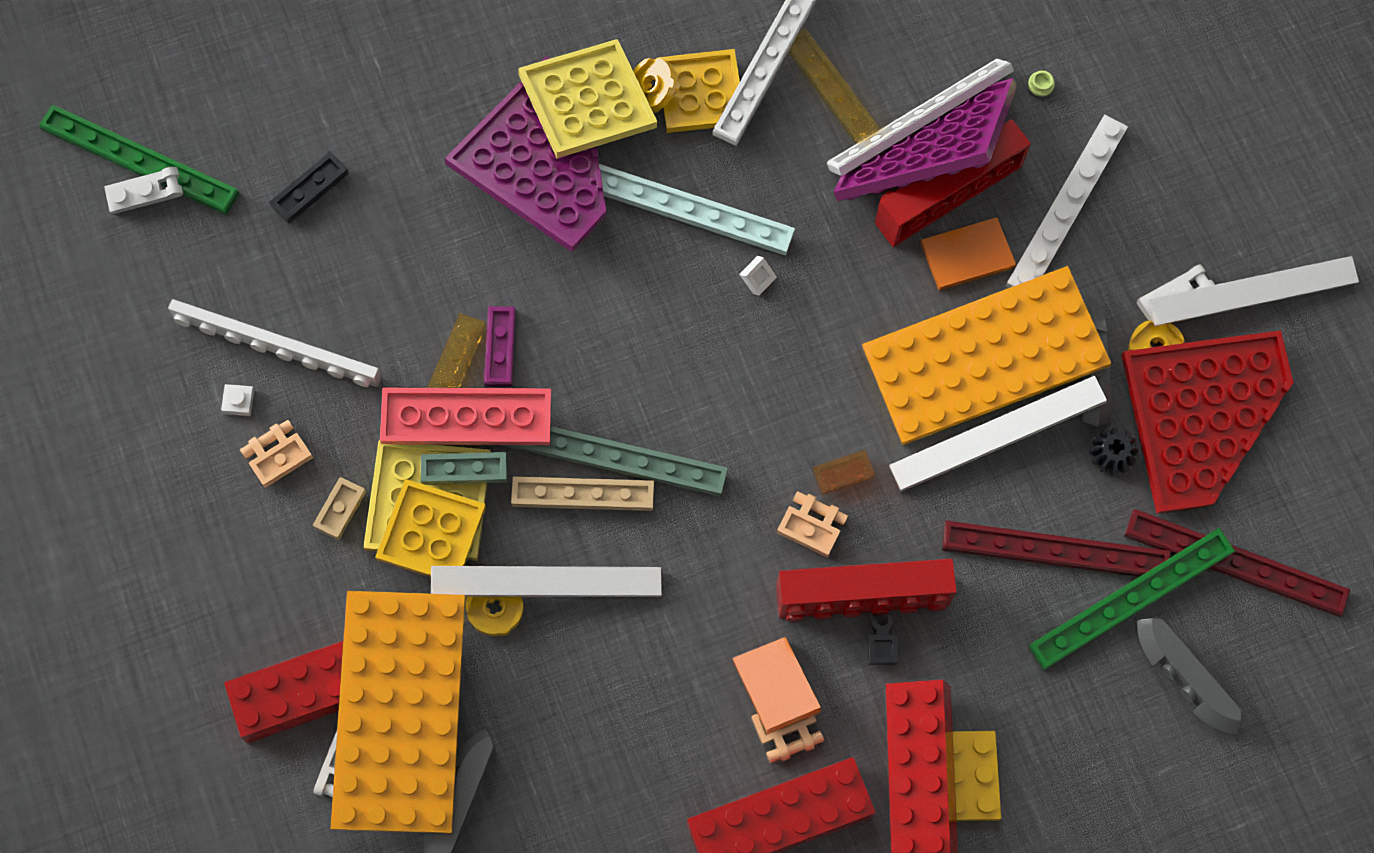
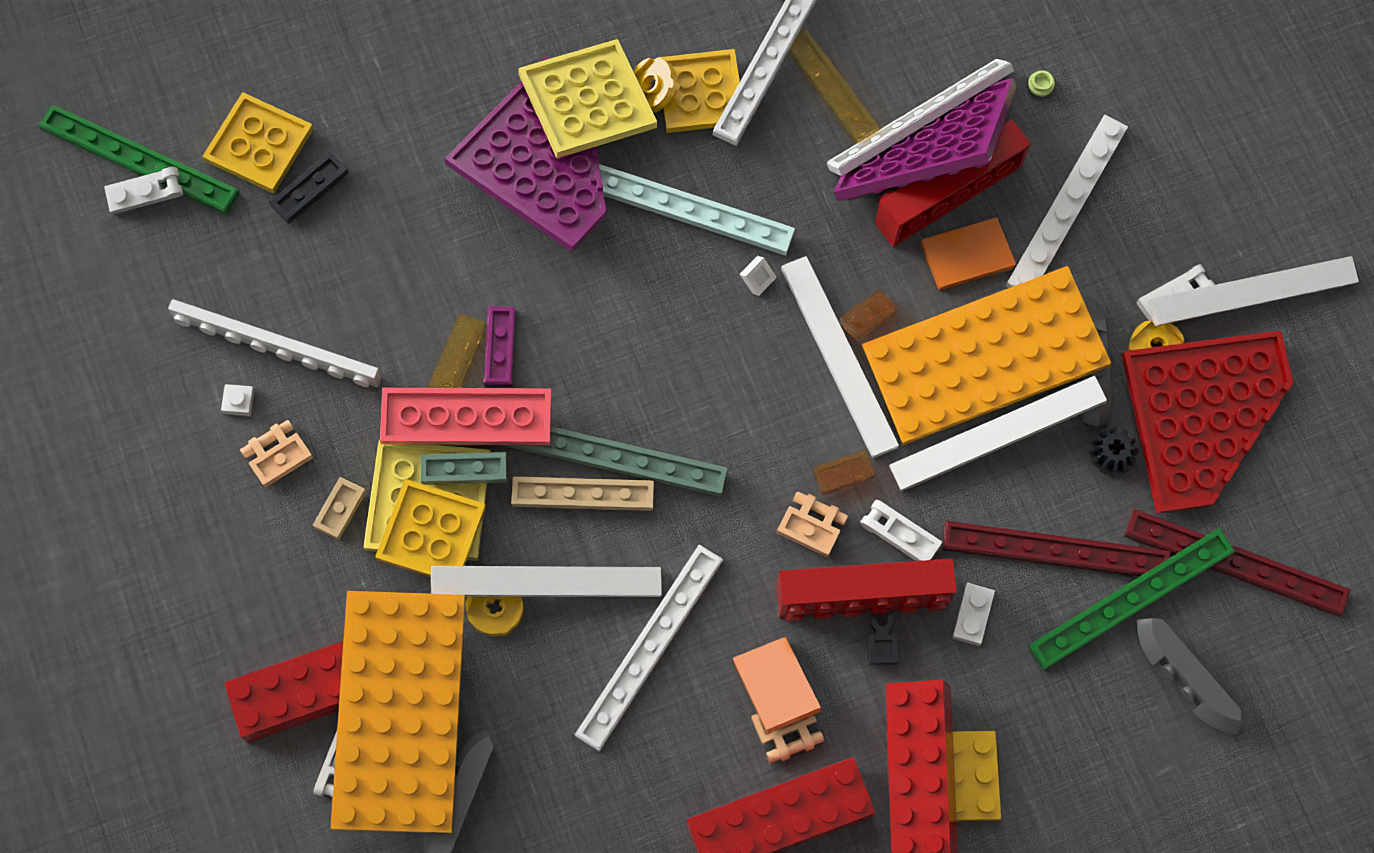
(258, 142): none -> yellow plate
(648, 648): none -> white tile
(839, 357): none -> white tile
(867, 315): none -> clear orange plate
(901, 532): none -> white plate
(973, 614): none -> white plate

